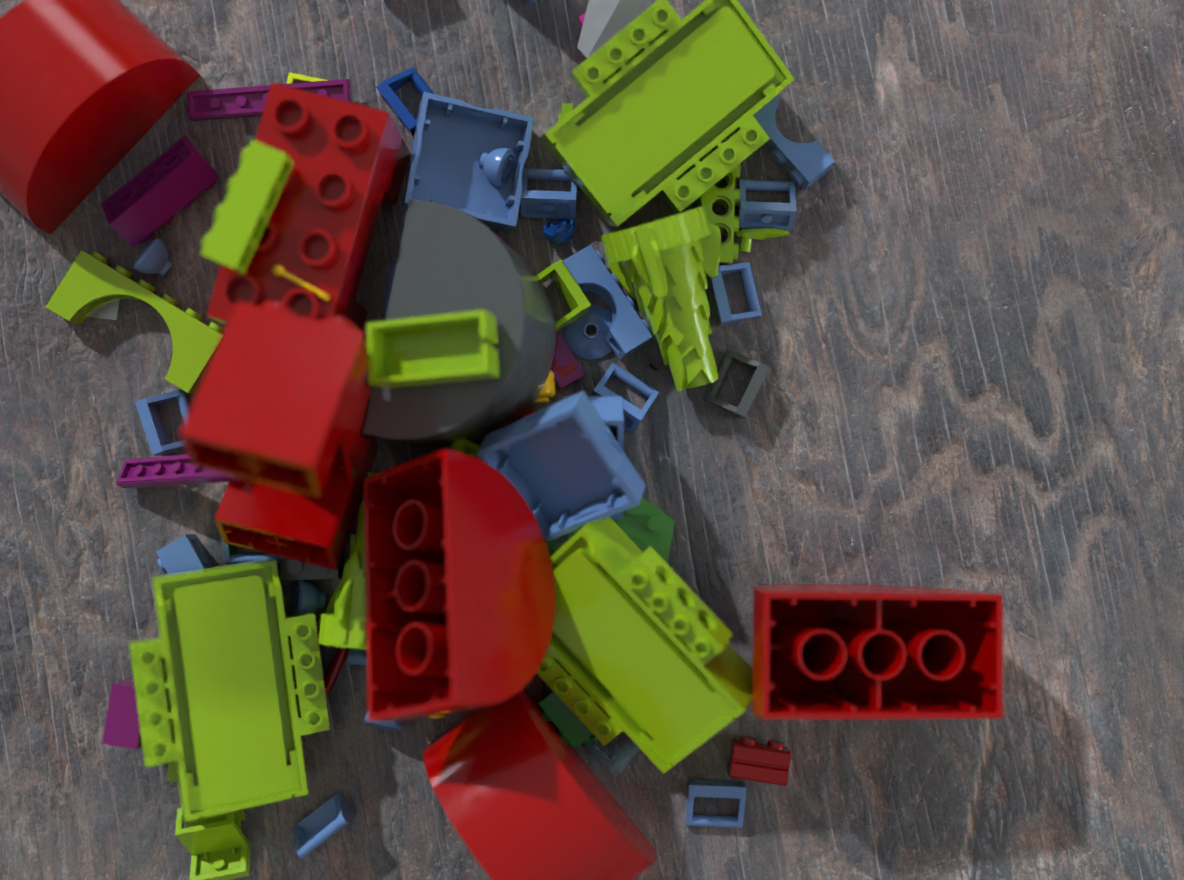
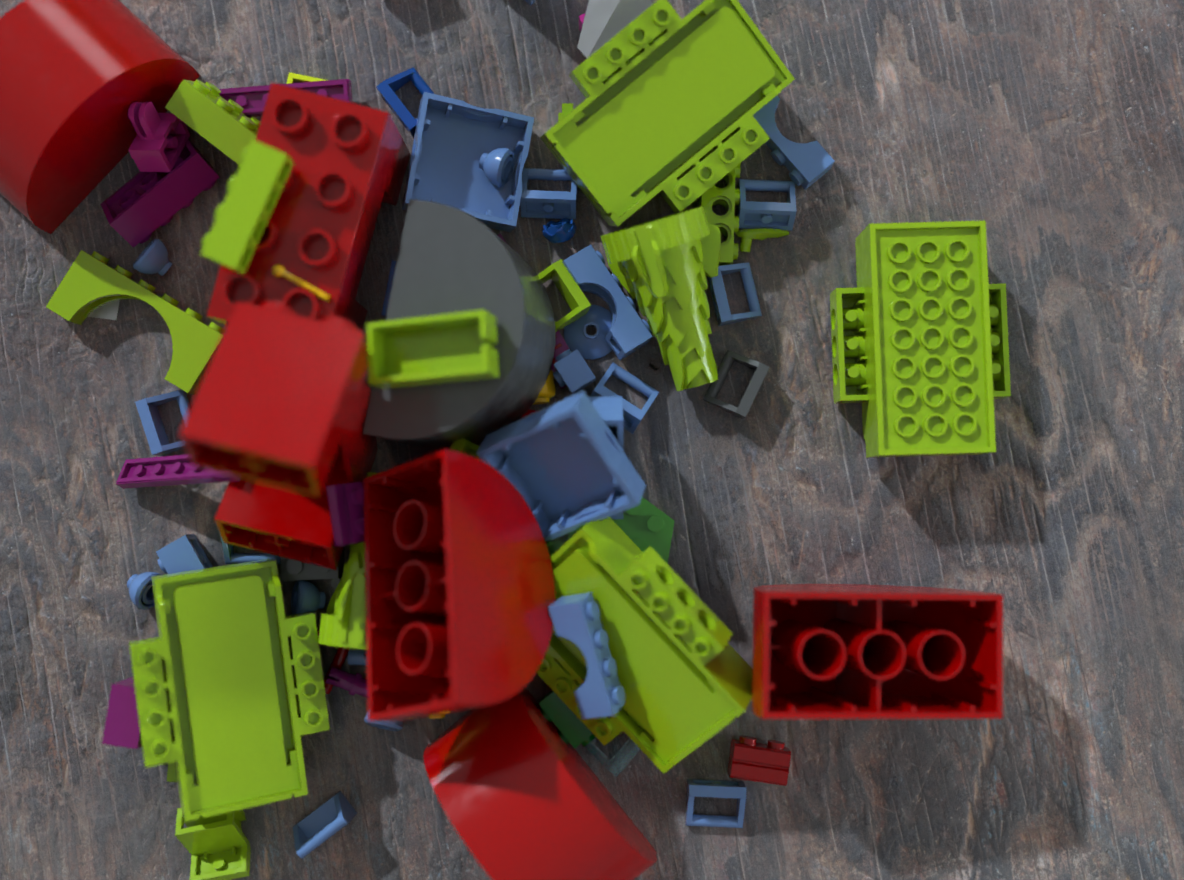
(141, 590): none -> medium blue brick
(158, 138): none -> dark pink brick
(214, 117): none -> lime piece
(347, 512): none -> magenta plate
(353, 683): none -> magenta pin
(573, 371): none -> medium blue brick
(579, 621): none -> medium blue arch
(922, 340): none -> lime piece

